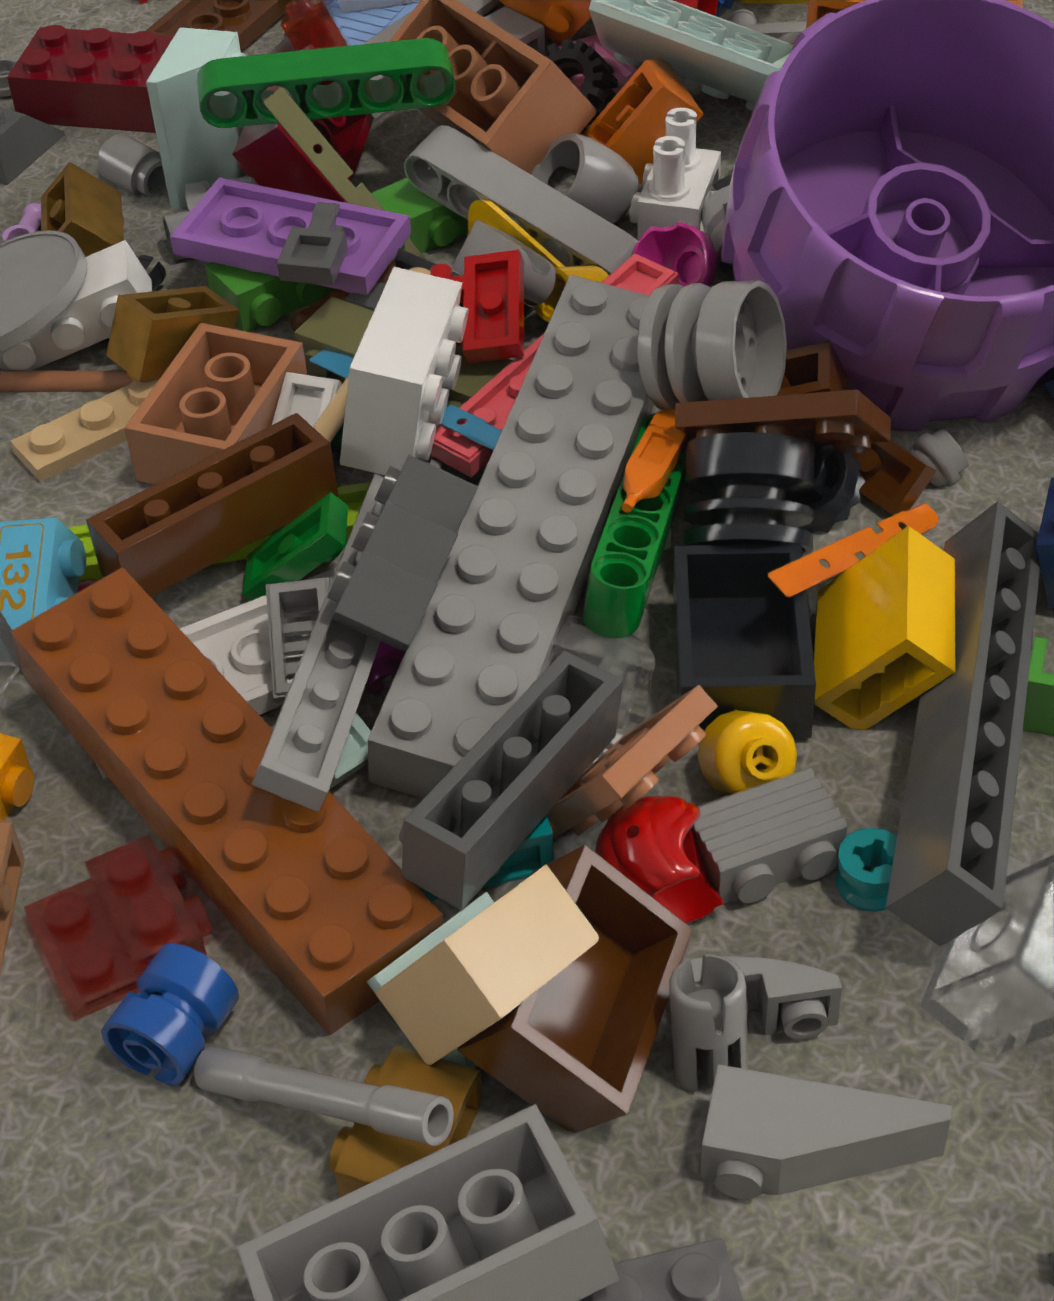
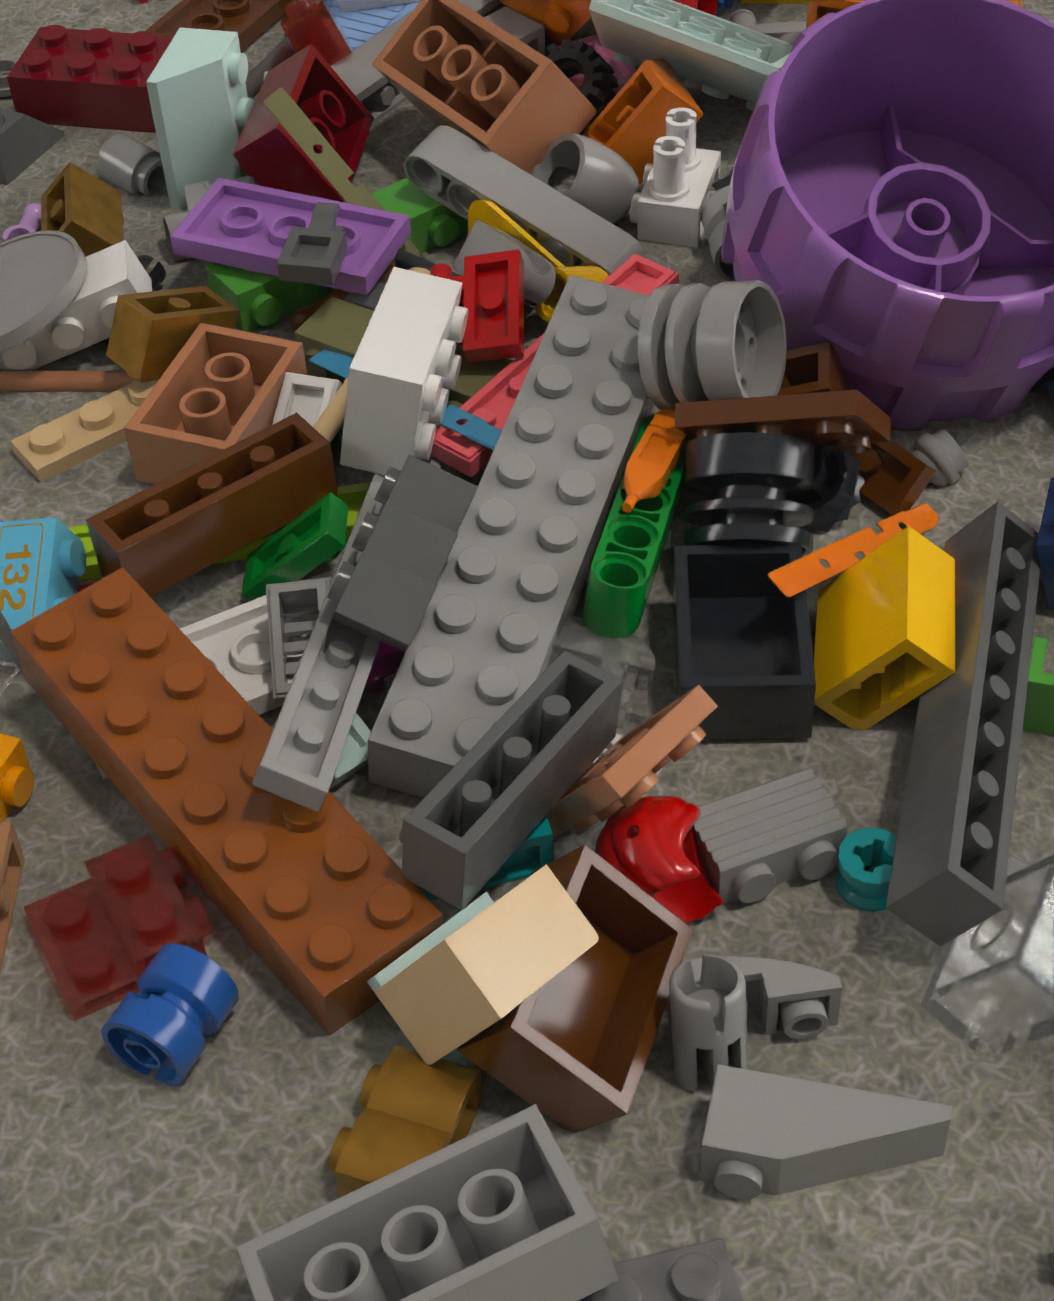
(348, 95): green beam -> none
(385, 1108): light grey piece -> none
(681, 250): dark pink hair -> none
(745, 751): yellow head -> none

